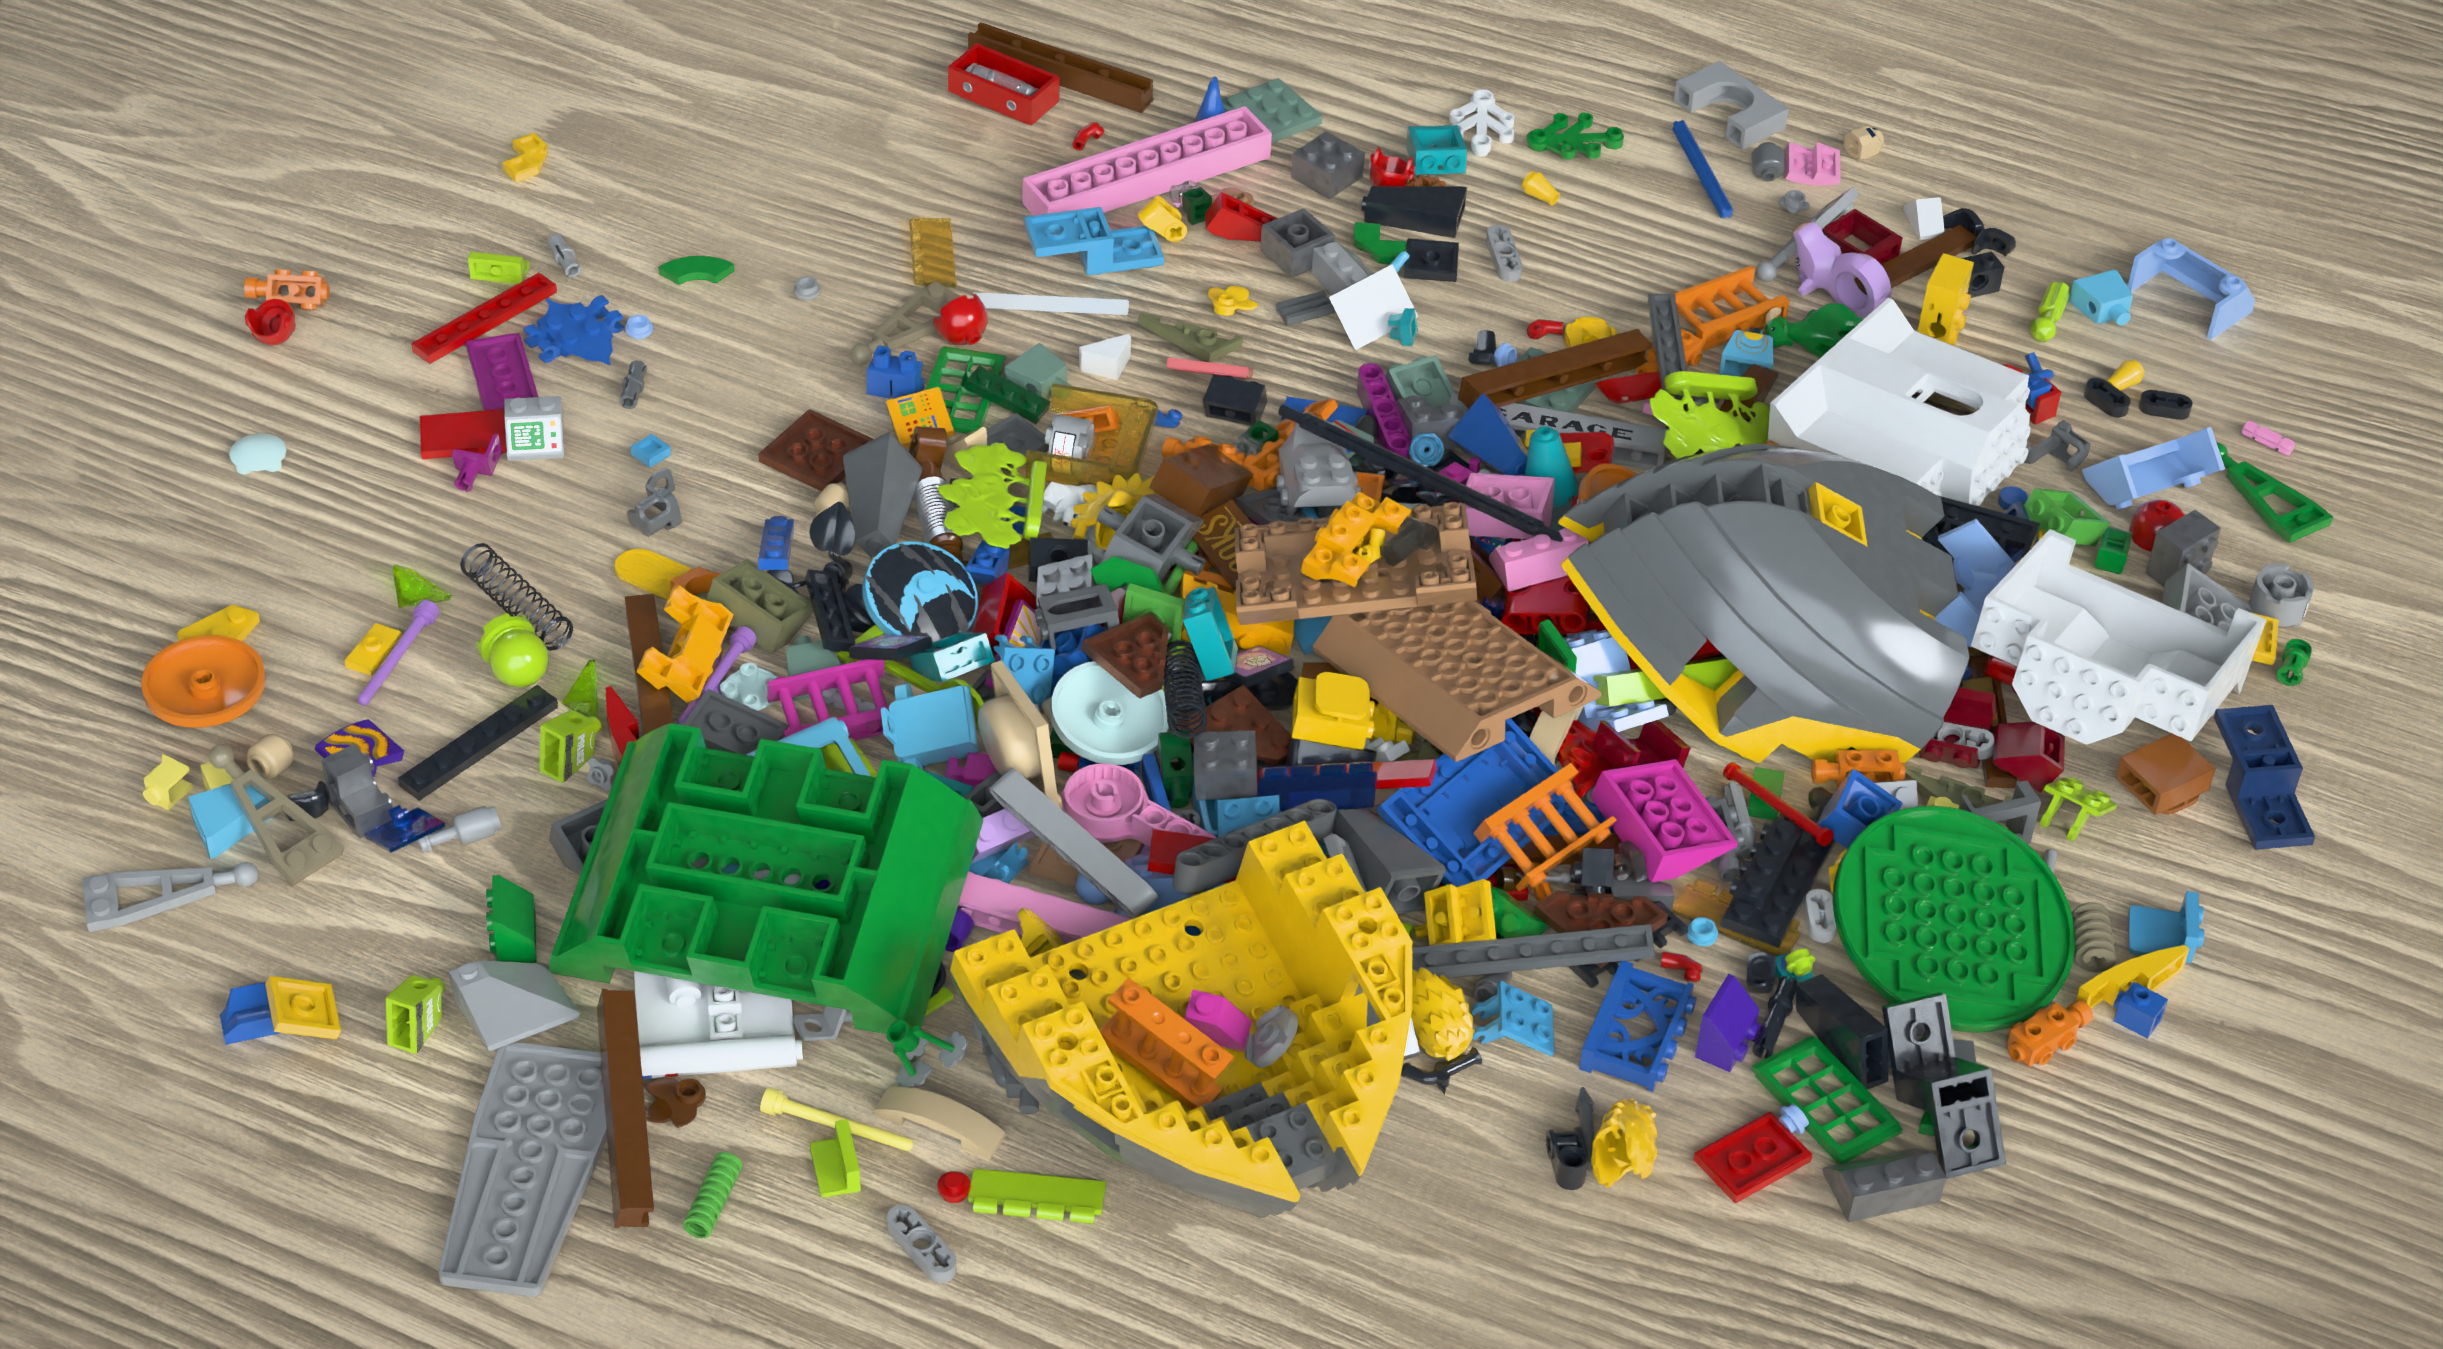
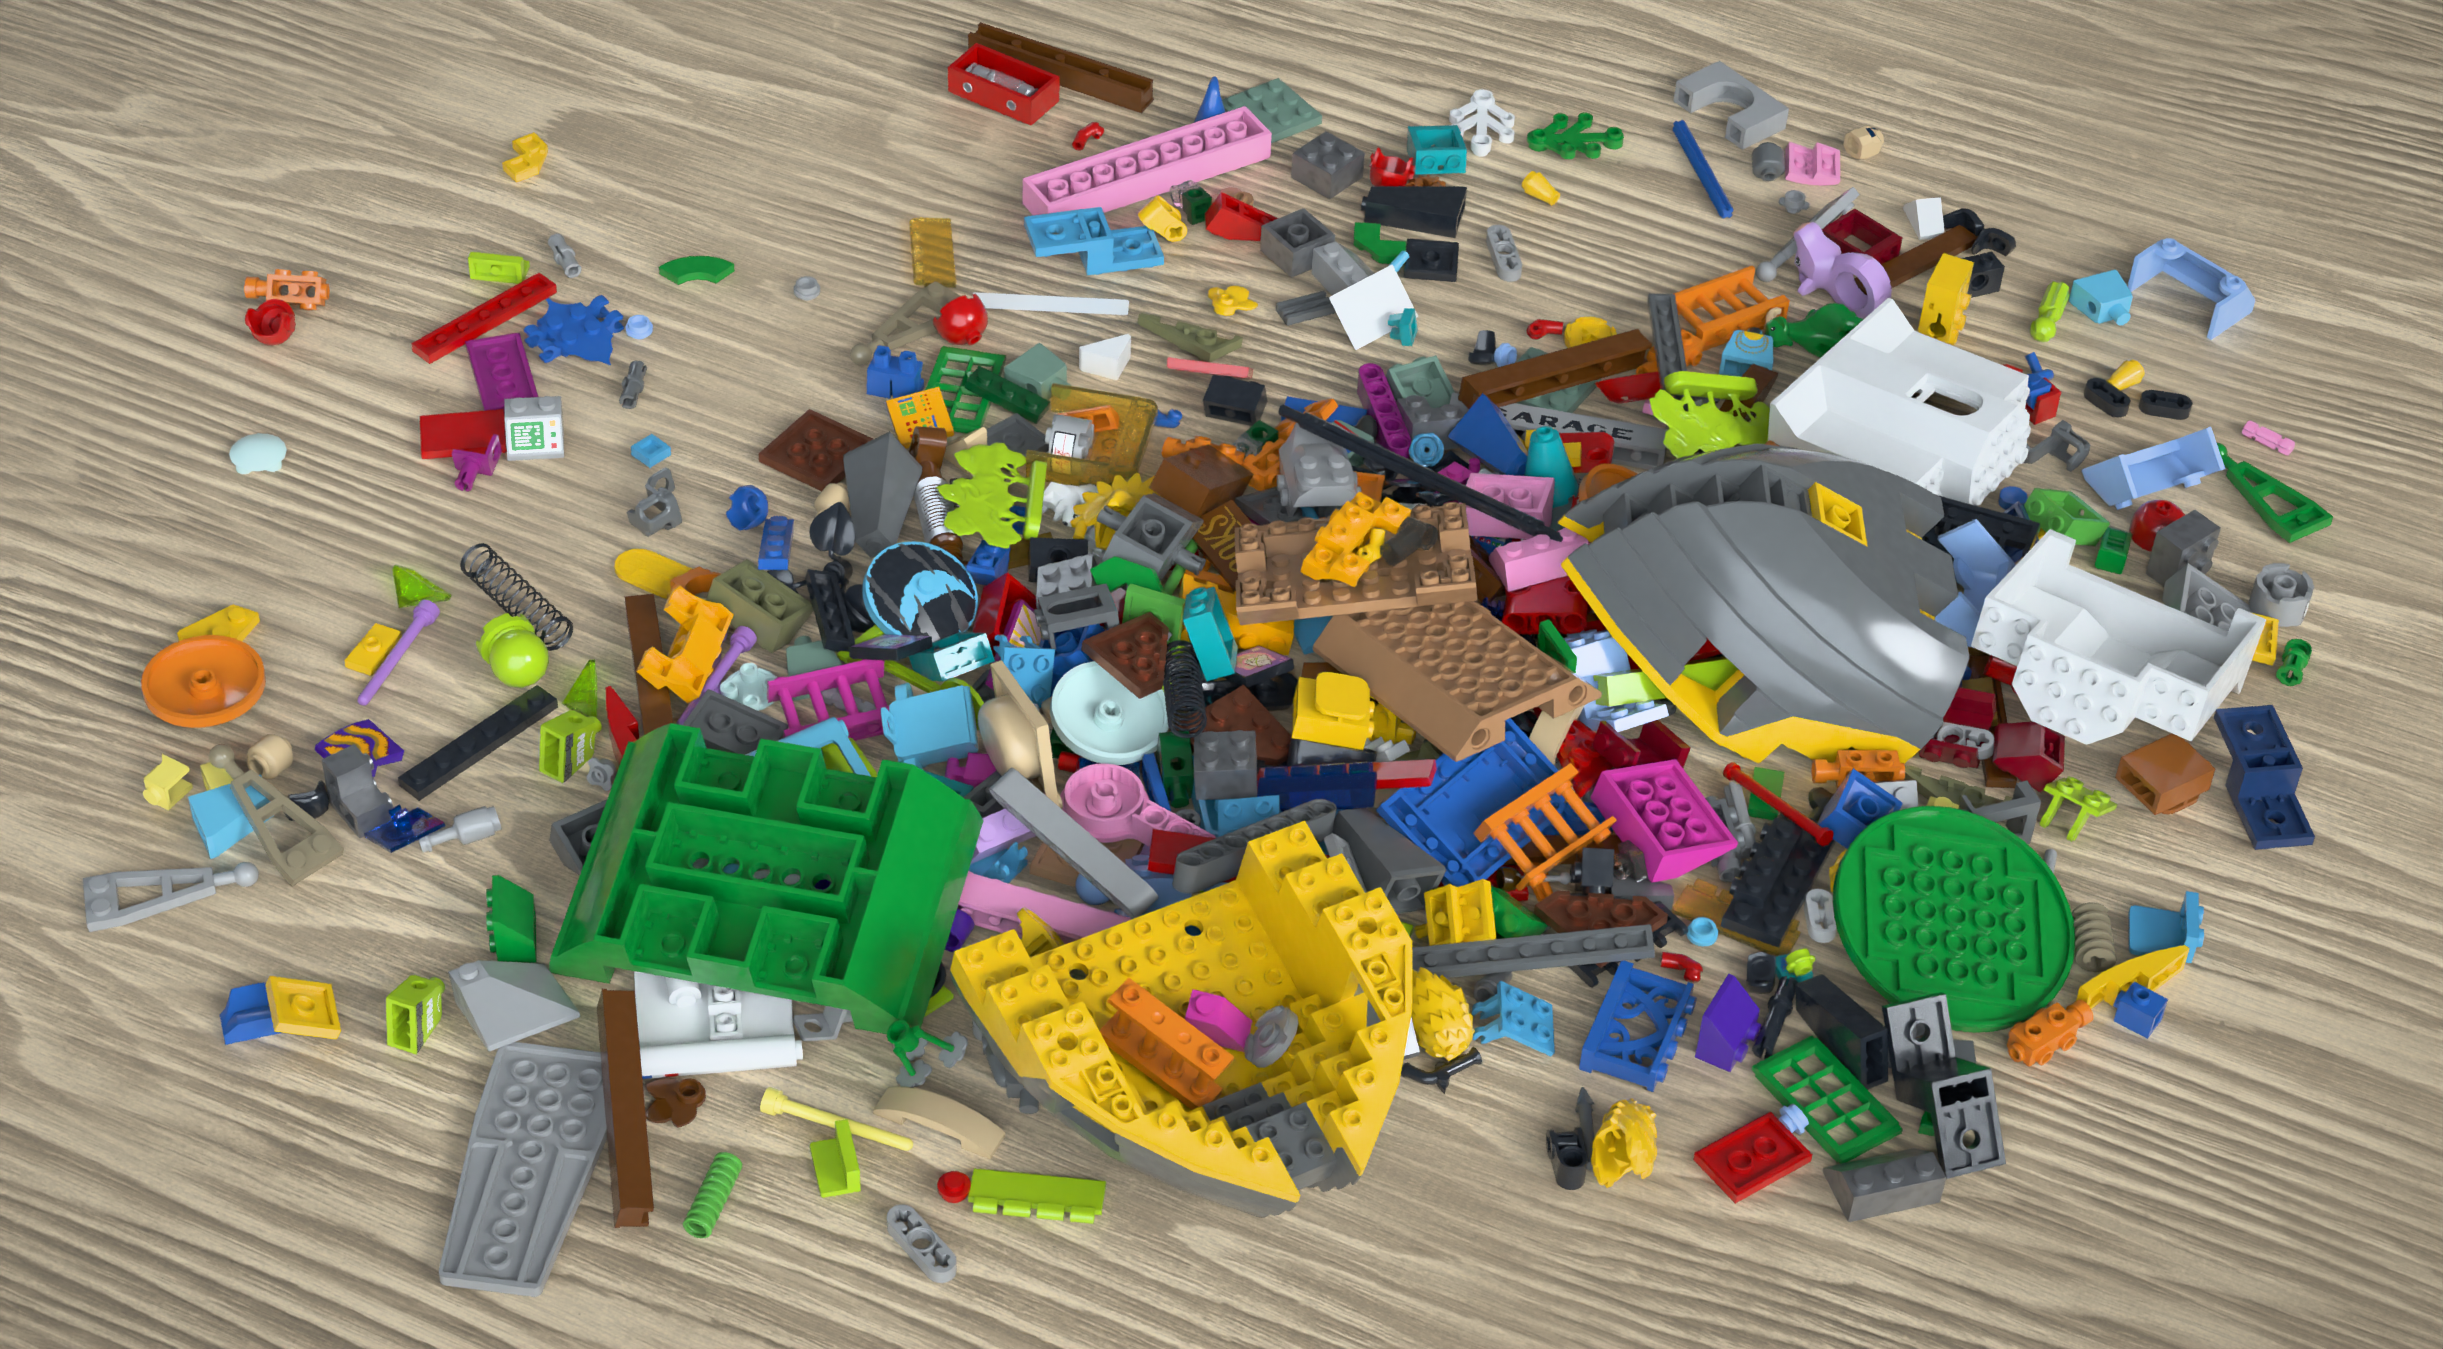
(748, 508): none -> blue hair

